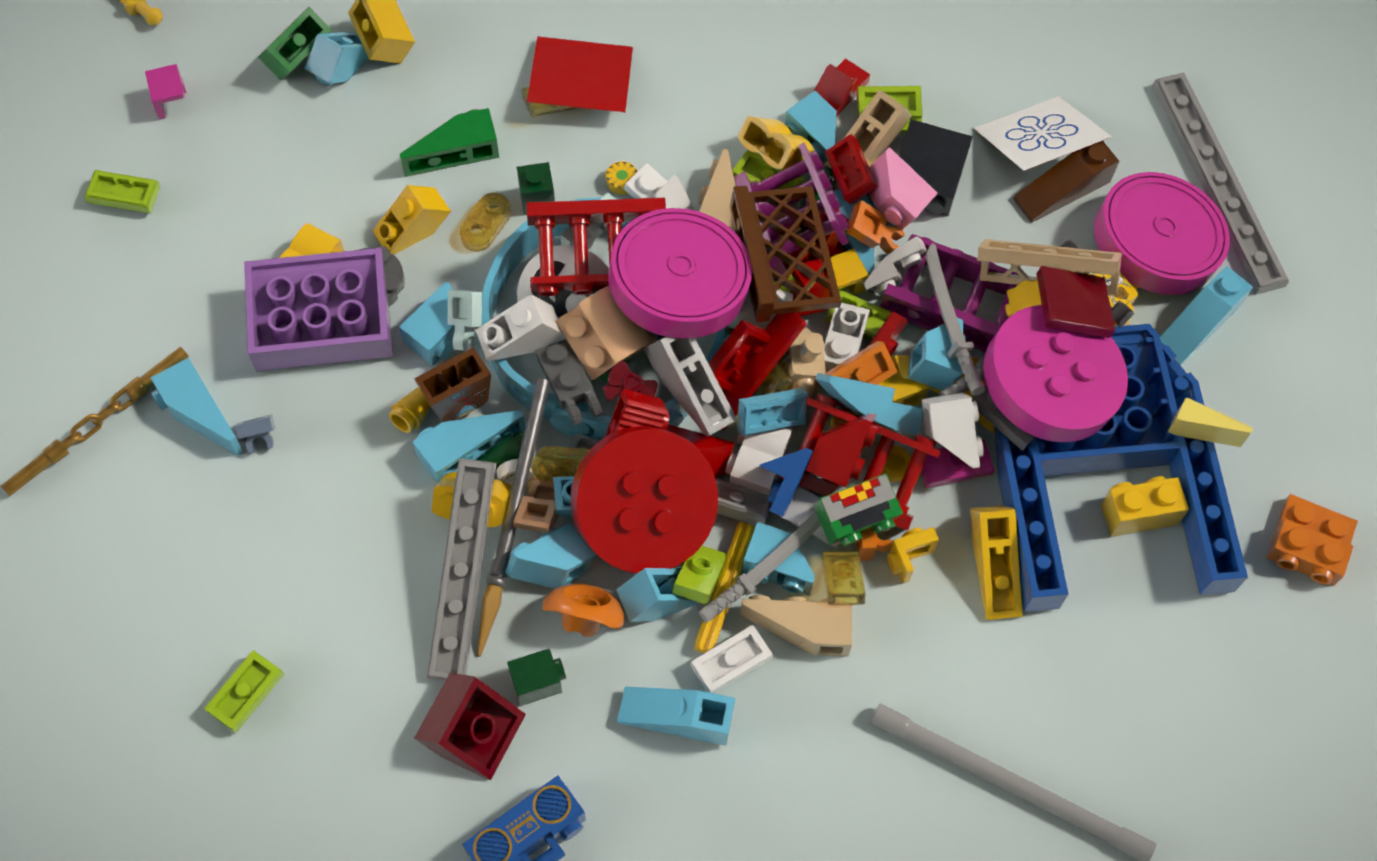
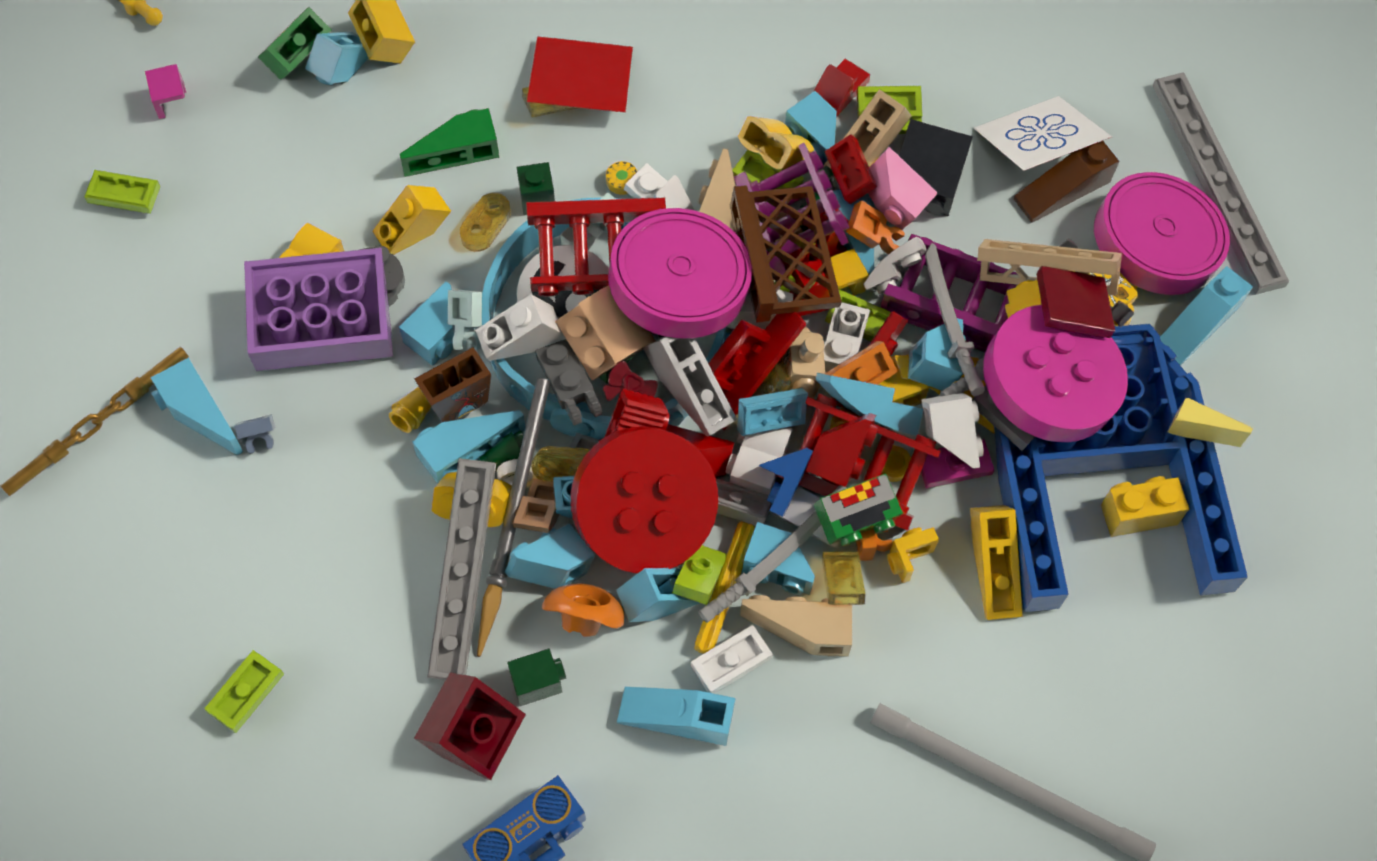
(1312, 540): orange plate -> none

